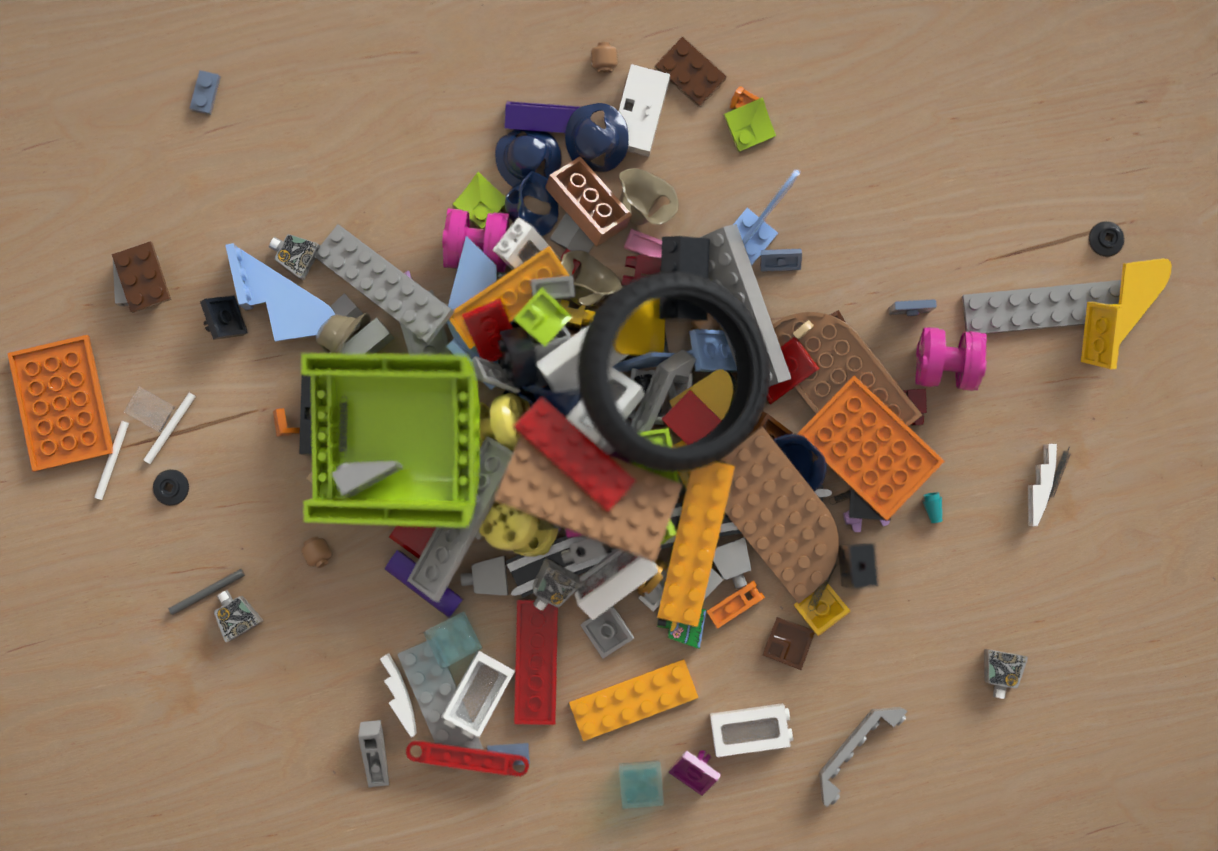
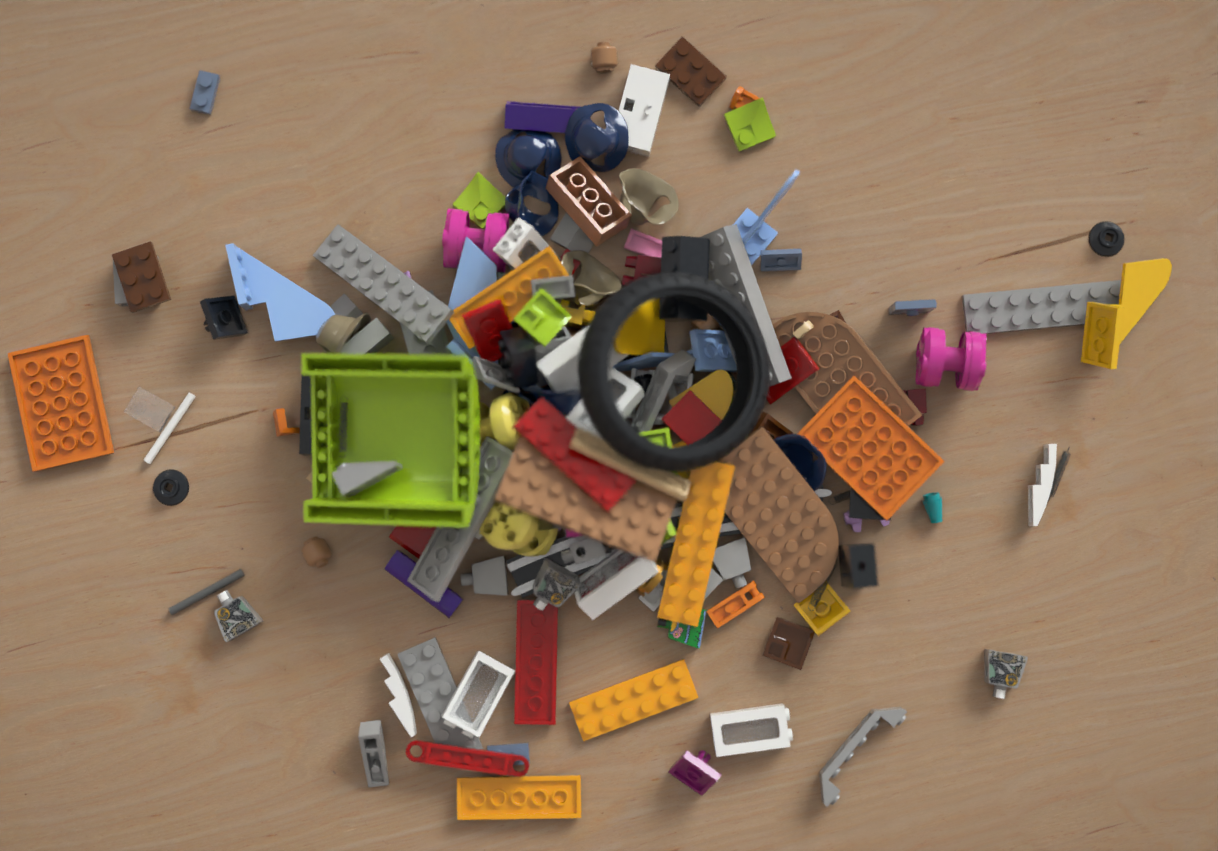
(111, 460): white bar -> none
(295, 254): torso -> none
(452, 640): clear light blue brick -> none
(519, 797): none -> light orange plate
(603, 452): none -> tan tile
(607, 632): light grey slope -> none
(641, 784): clear light blue brick -> none

